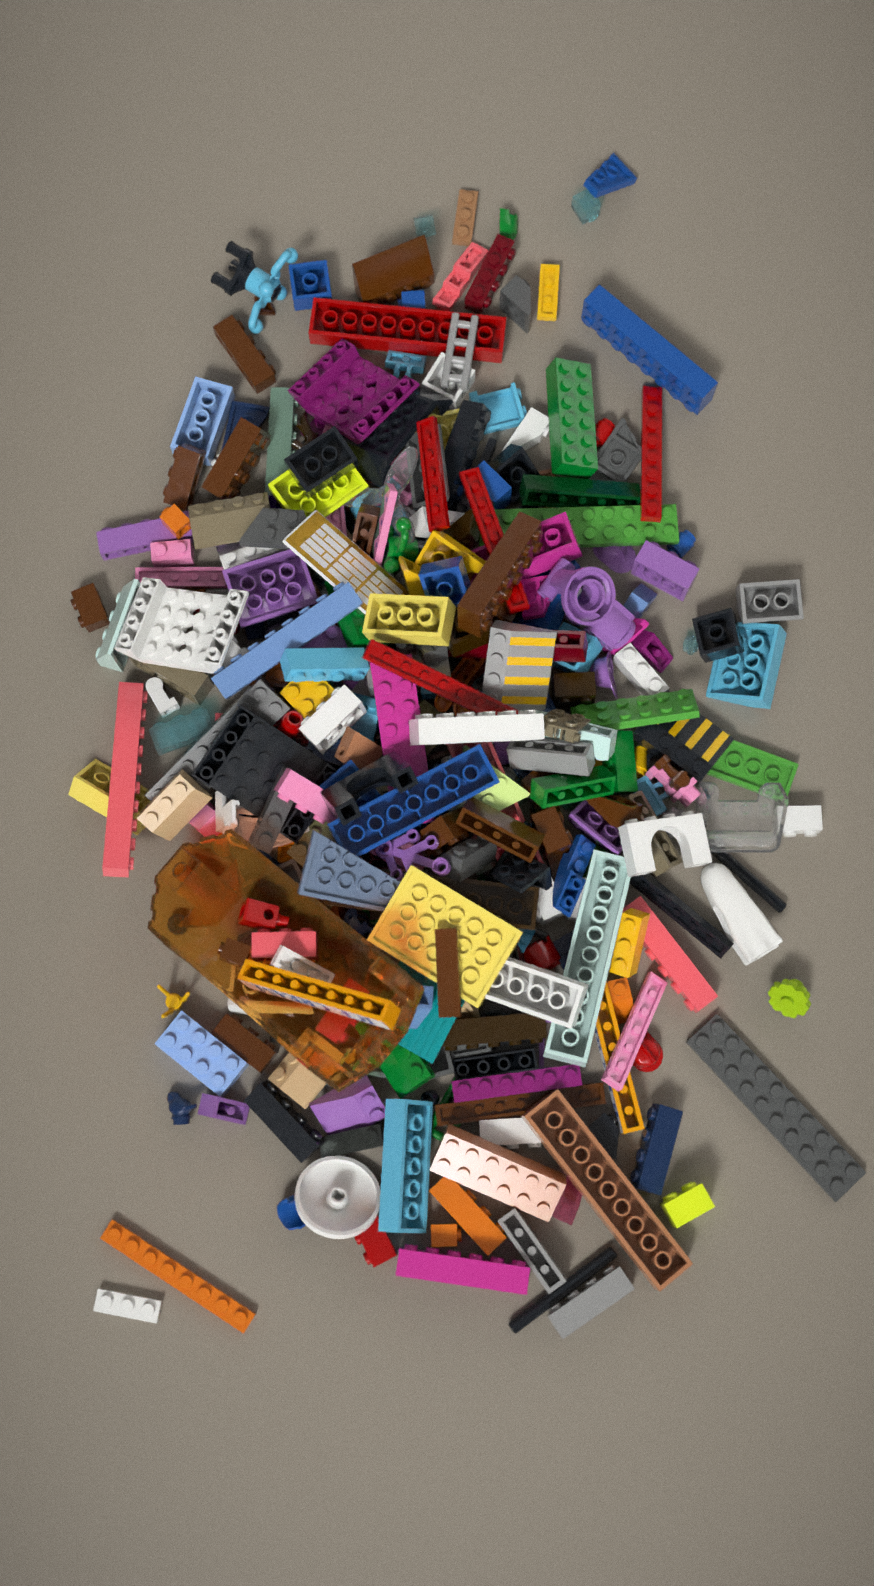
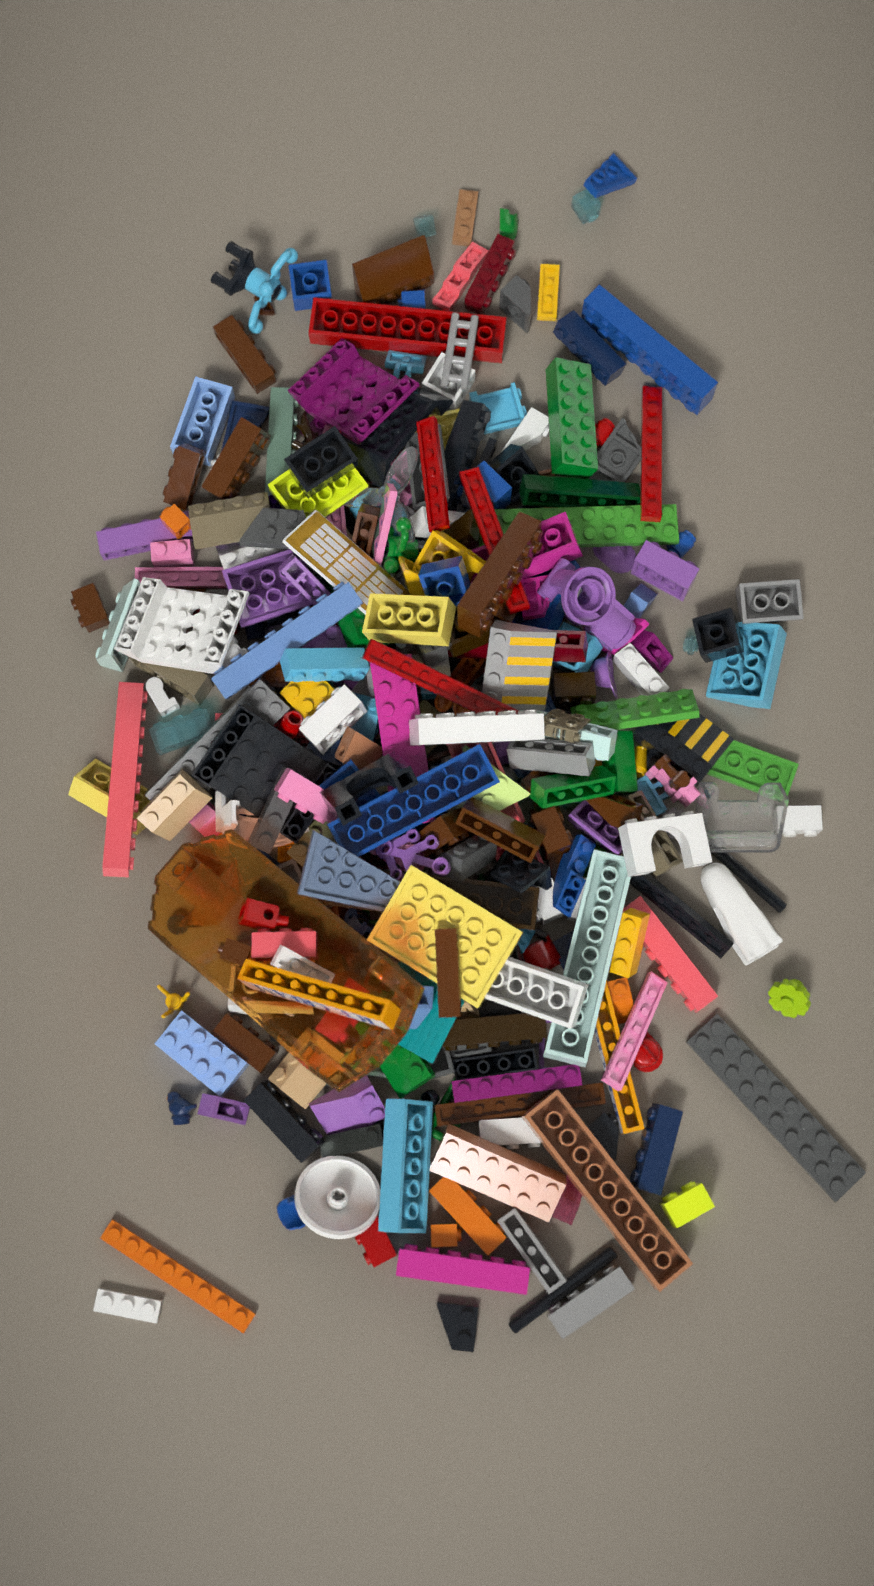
(303, 579): none -> medium lavender slope
(459, 1325): none -> black wing
(589, 347): none -> dark blue brick

